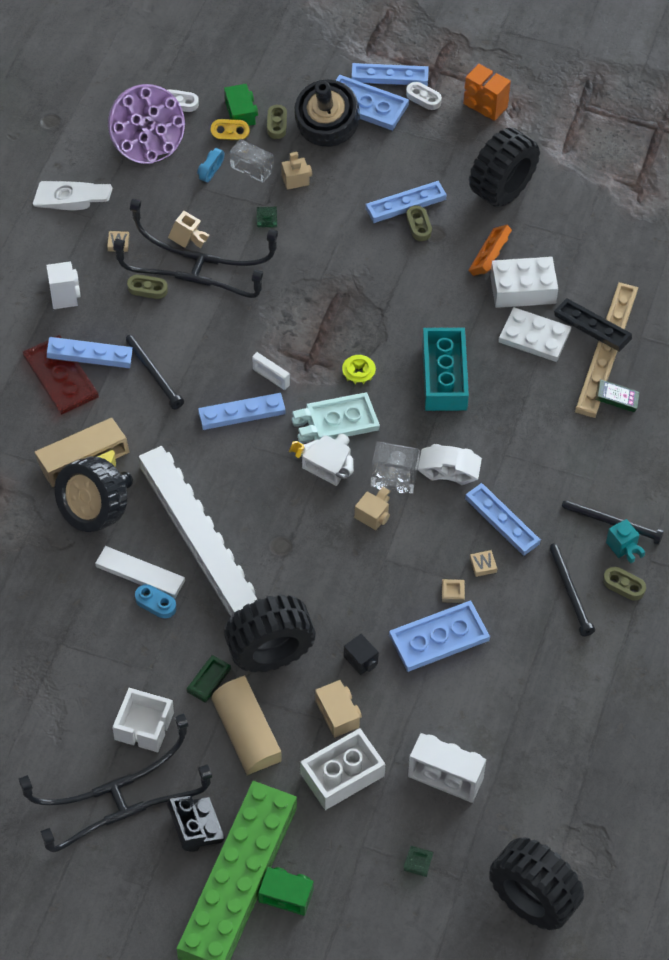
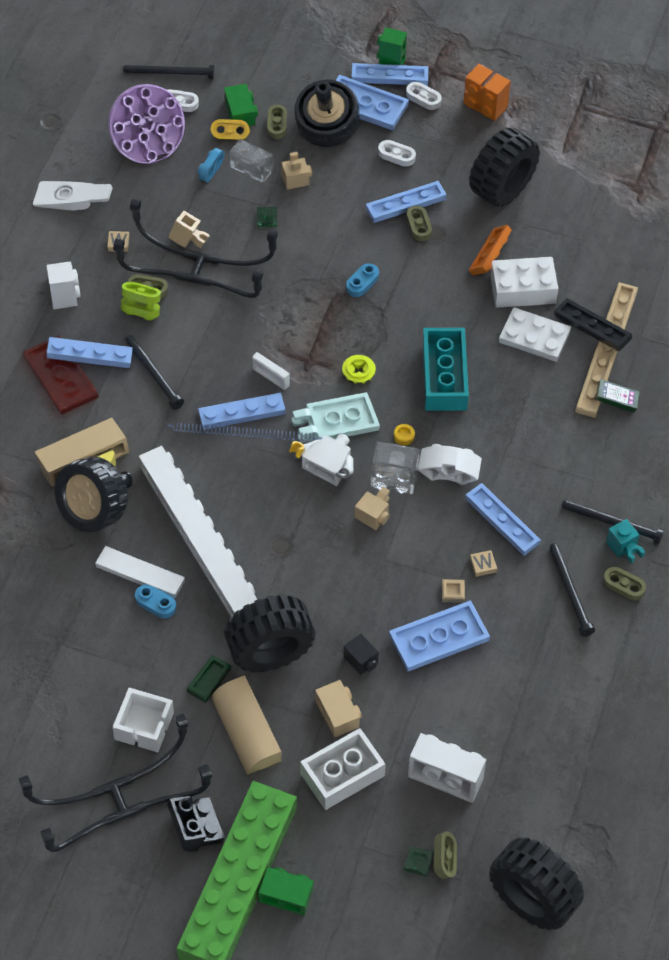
(140, 300): none -> lime brick
(170, 70): none -> black bar
(243, 432): none -> sand blue piece
(365, 276): none -> dark azure plate
(392, 47): none -> green brick
(397, 153): none -> white plate
(404, 434): none -> yellow tile
(445, 855): none -> olive plate

